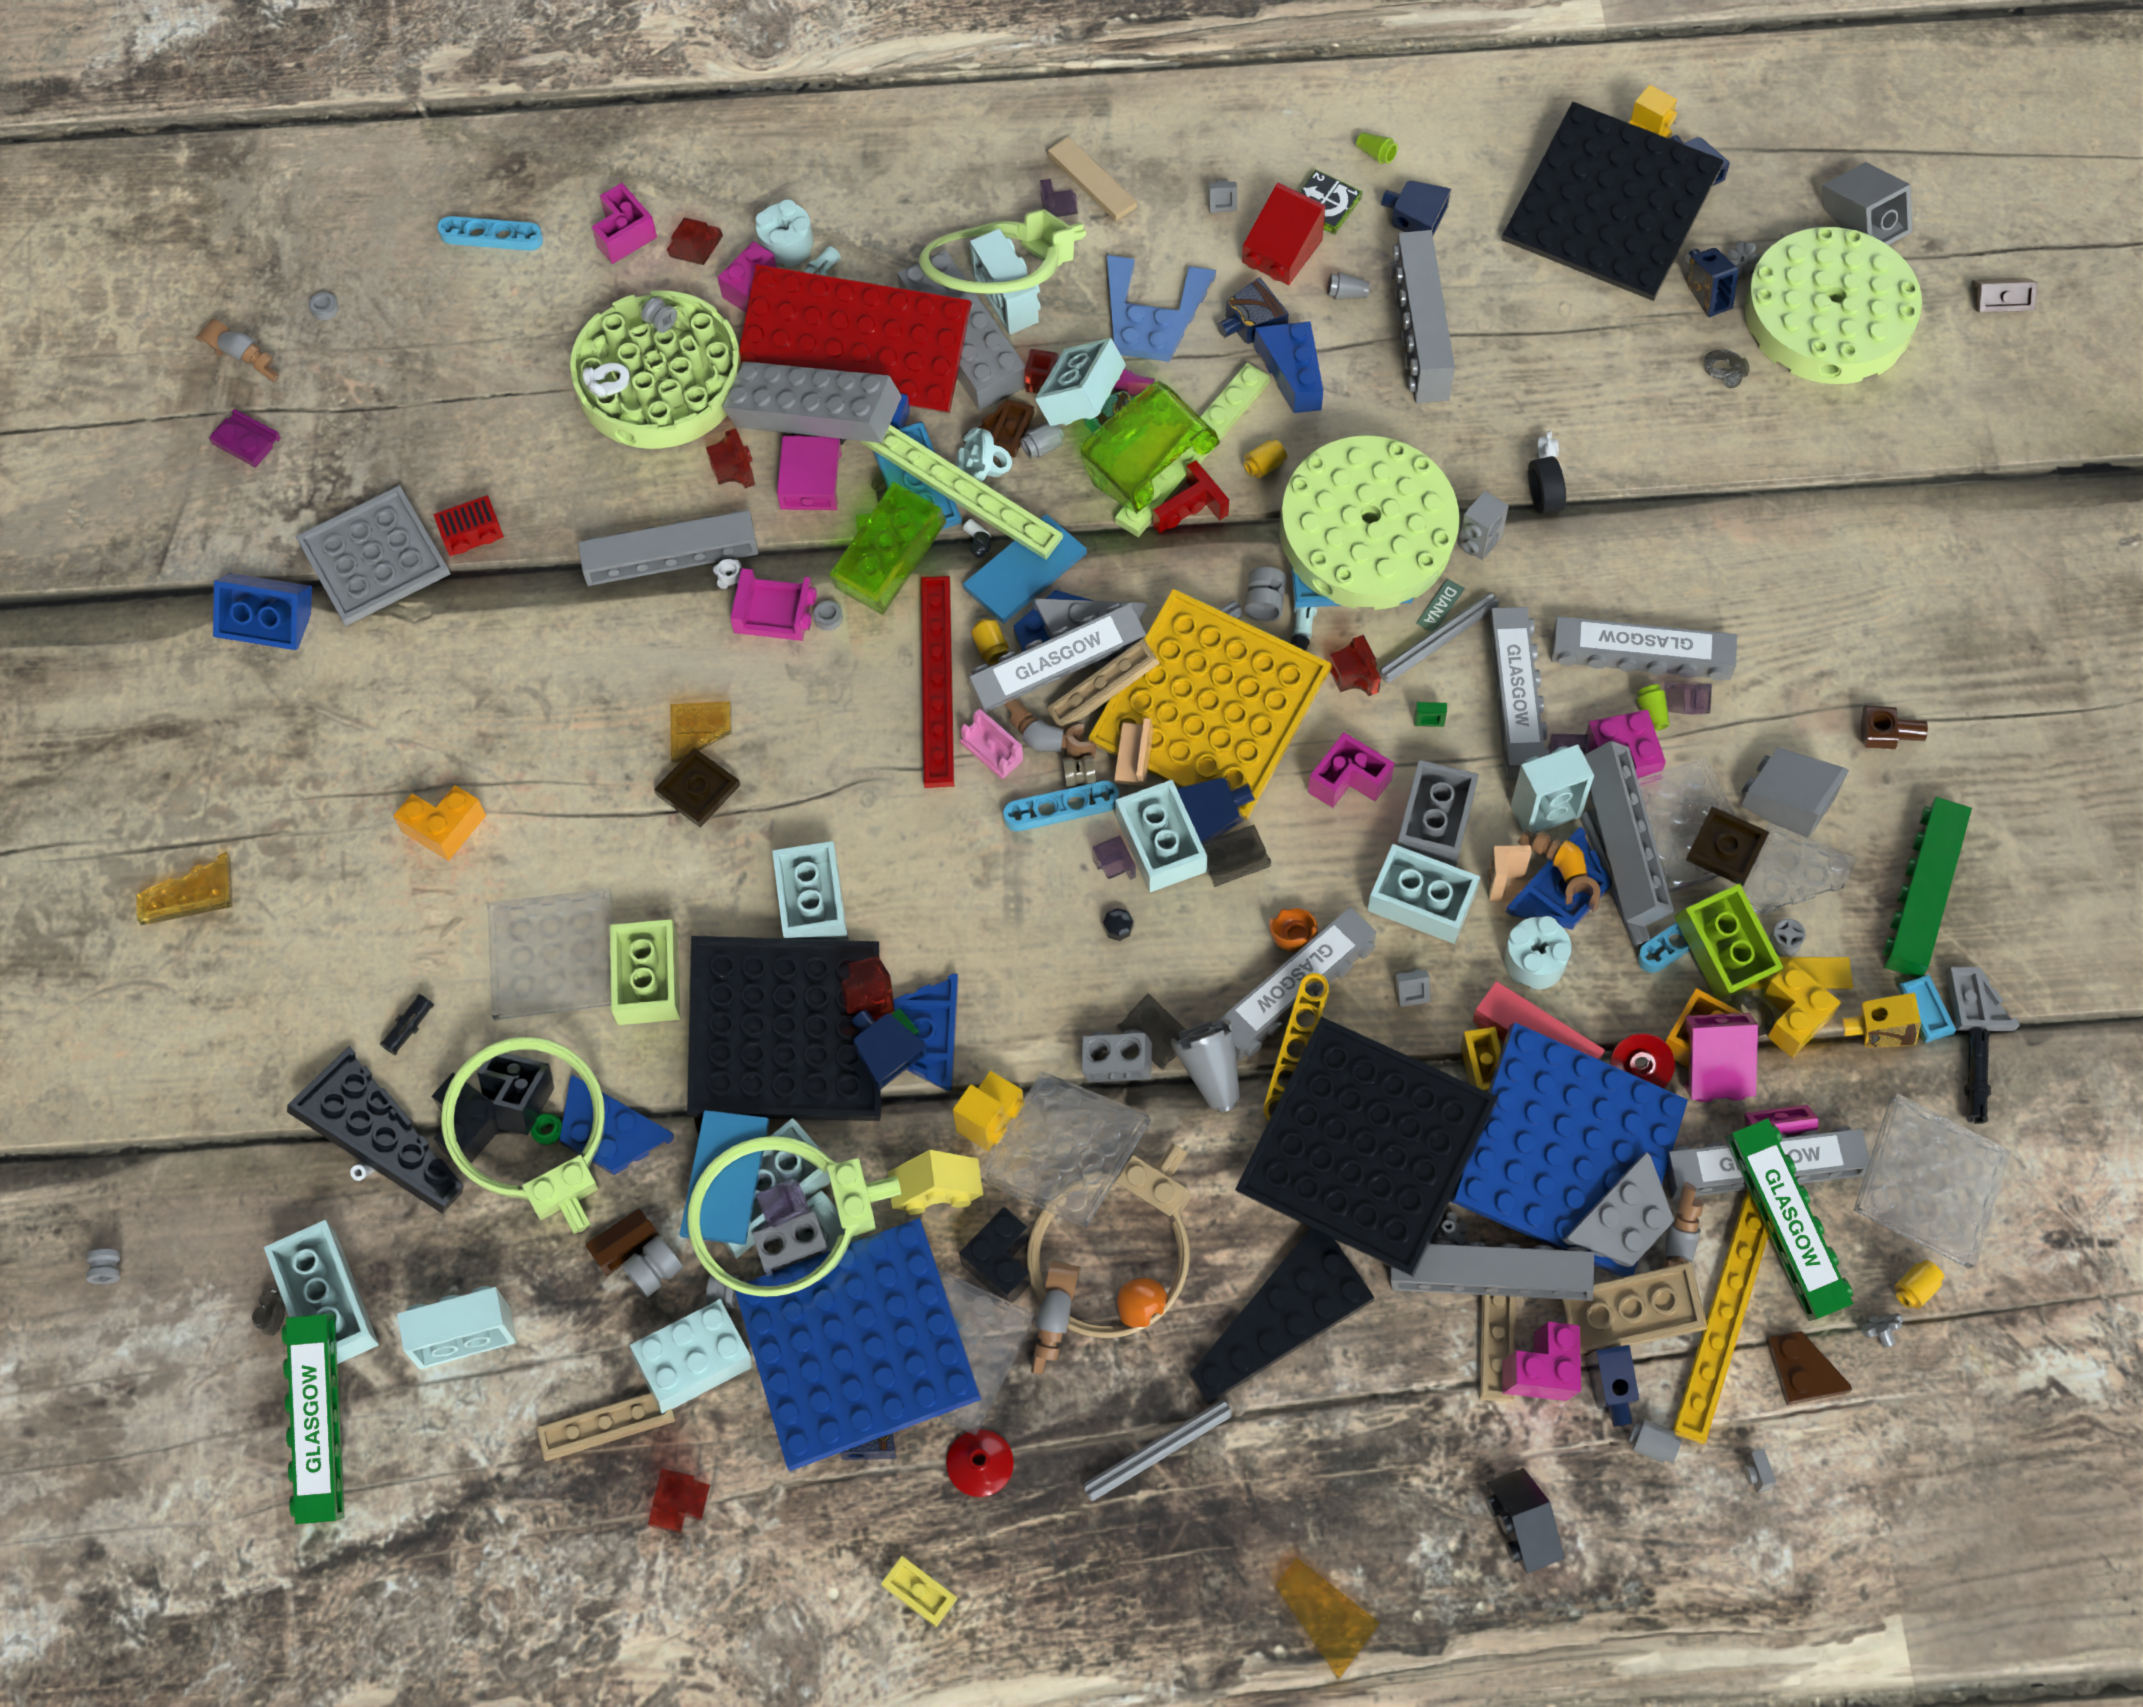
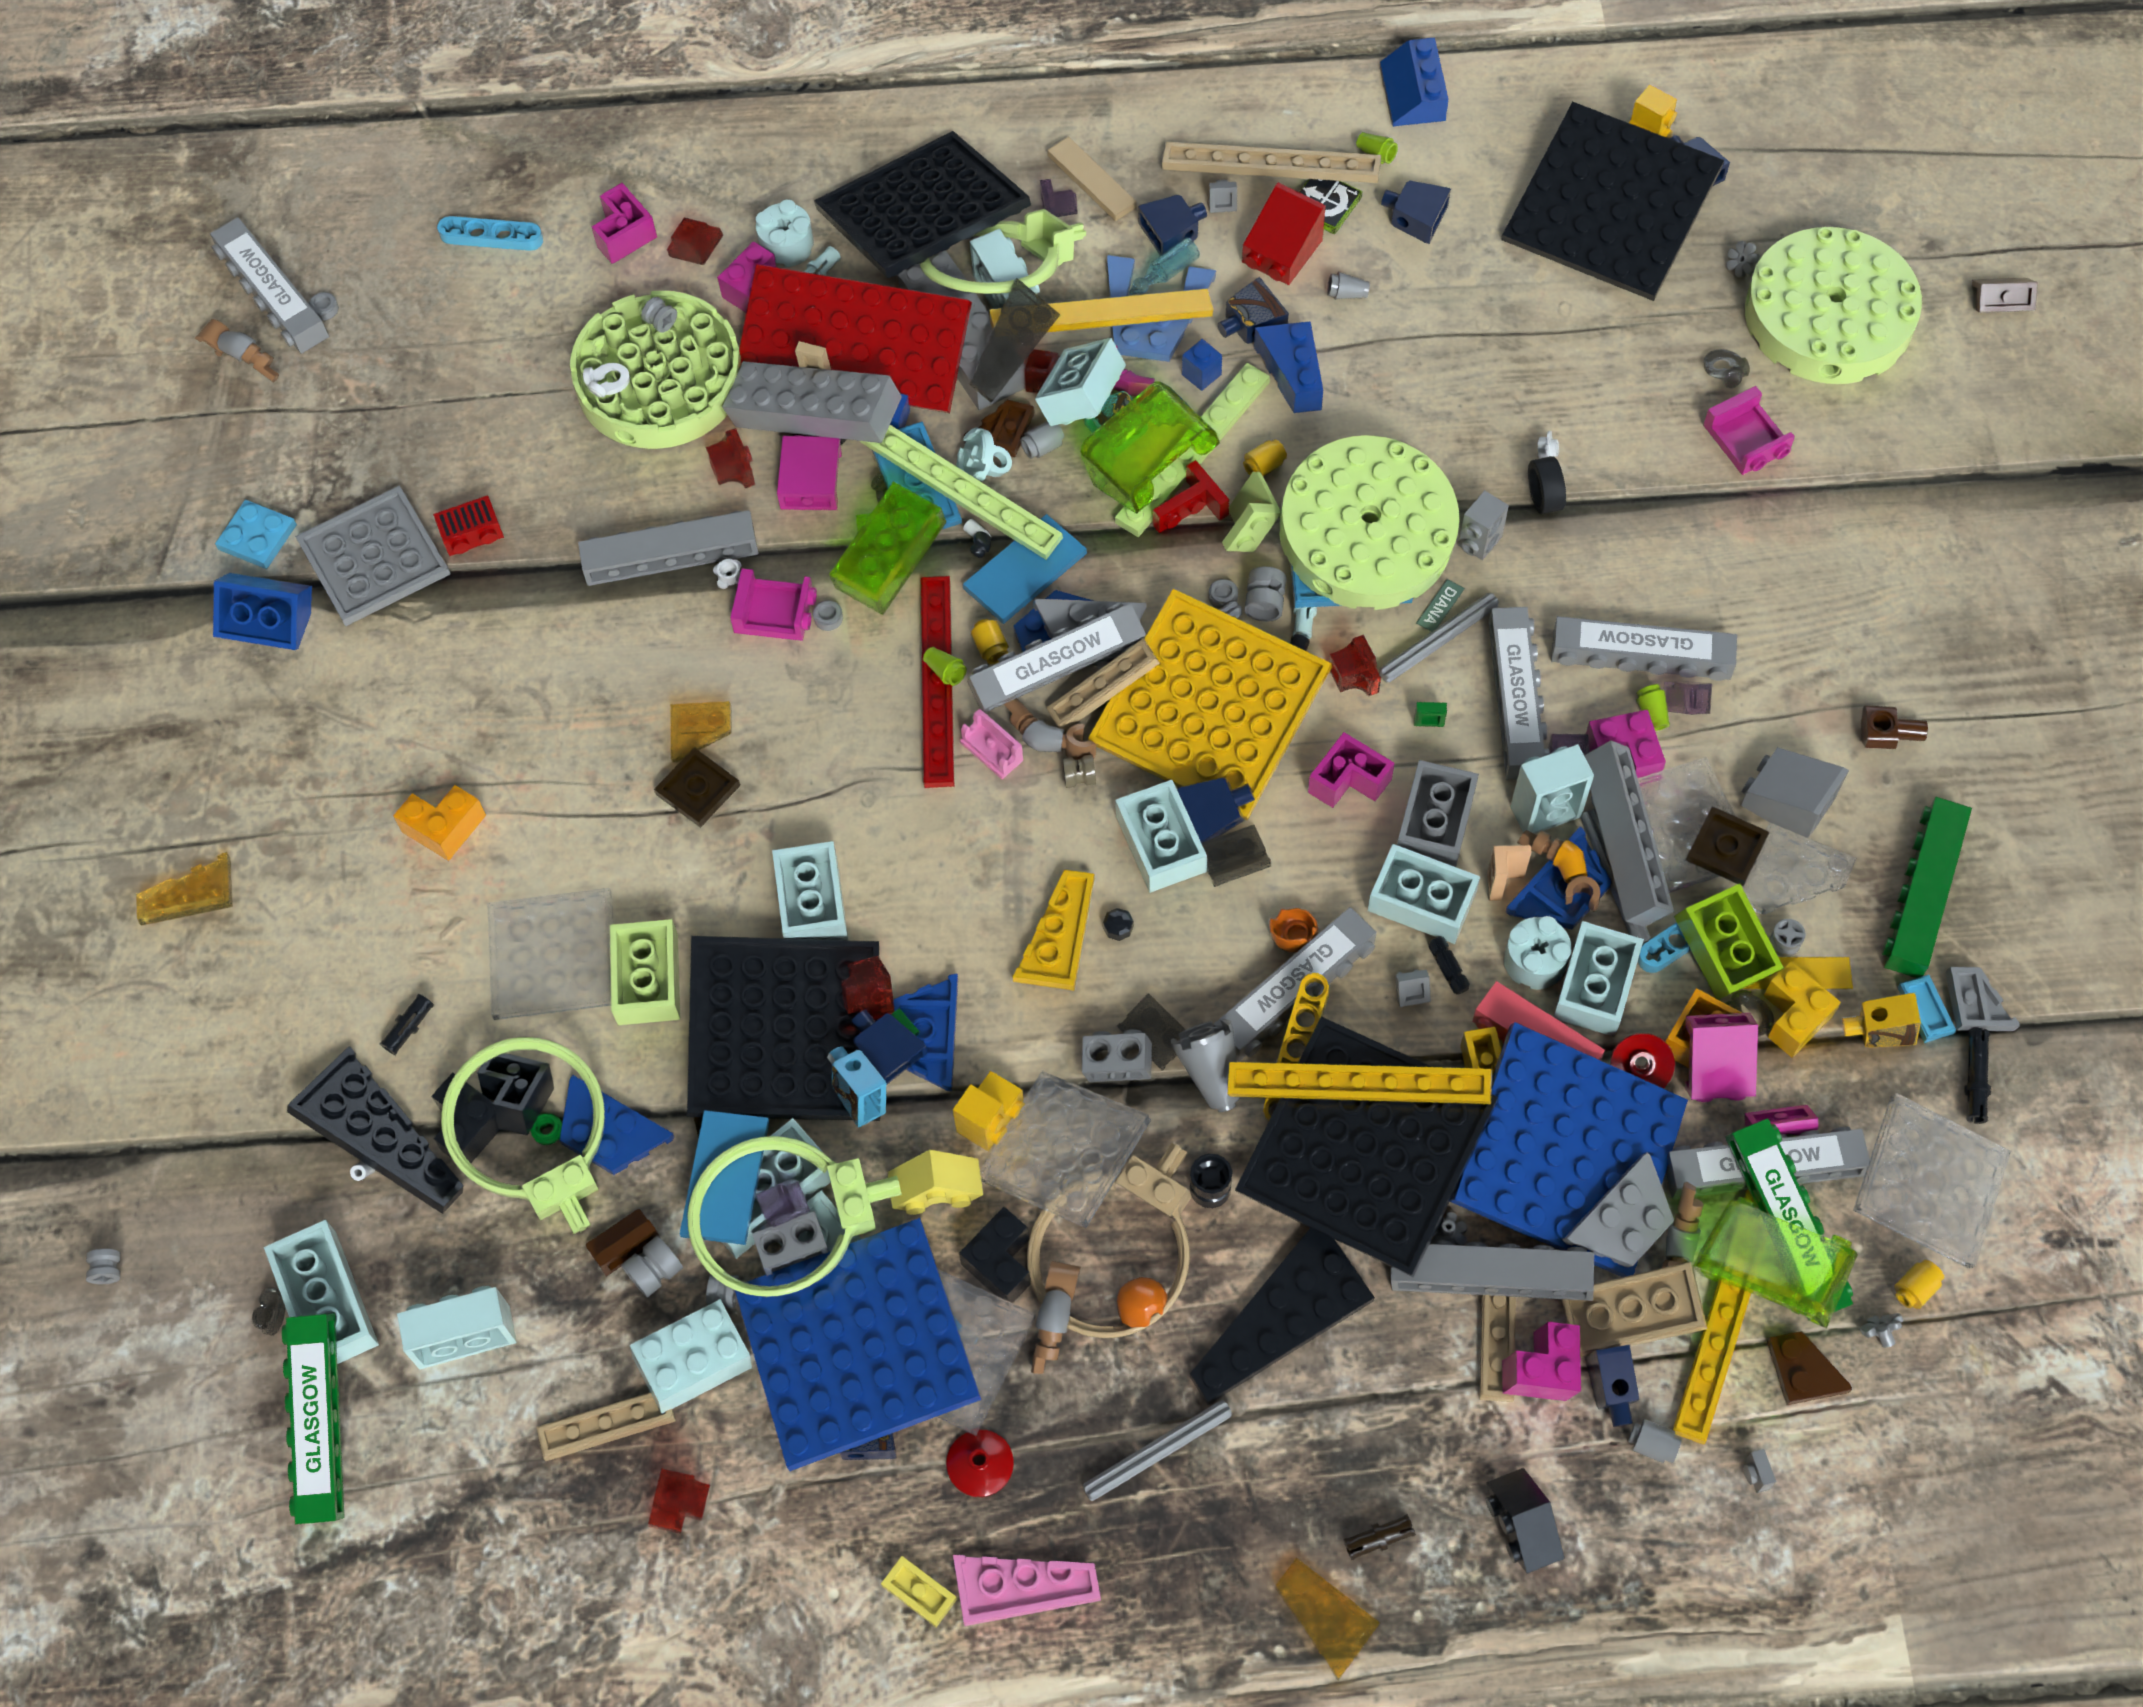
(244, 438): magenta plate -> none
(255, 534): none -> medium azure plate
(268, 285): none -> light grey brick
(812, 356): none -> tan tile
(858, 1085): none -> medium azure torso
(922, 204): none -> black plate
(947, 667): none -> lime cone
(1012, 1588): none -> bright pink wing
(1017, 332): none -> clear smoke wing
(1057, 944): none -> yellow wing
(1059, 800): medium azure beam -> none
(1114, 858): clear purple panel -> none
(1127, 310): none -> yellow tile
(1134, 753): light nougat panel -> none
(1167, 265): none -> clear light blue wheel
(1170, 221): none -> dark blue torso
(1202, 364): none -> blue brick
(1210, 1180): none -> black wheel
(1222, 592): none -> light grey tile
(1253, 514): none -> yellowish green bracket
(1272, 162): none -> tan plate
(1360, 1082): none -> yellow plate
(1379, 1537): none -> dark brown pin
(1415, 83): none -> blue slope
(1422, 316): light grey brick -> none
(1449, 965): none -> black axle
(1598, 979): none -> light aqua brick
(1712, 280): dark blue torso -> none
(1747, 432): none -> dark pink panel
(1777, 1260): none -> clear neon green windscreen
(1870, 203): light grey slope -> none

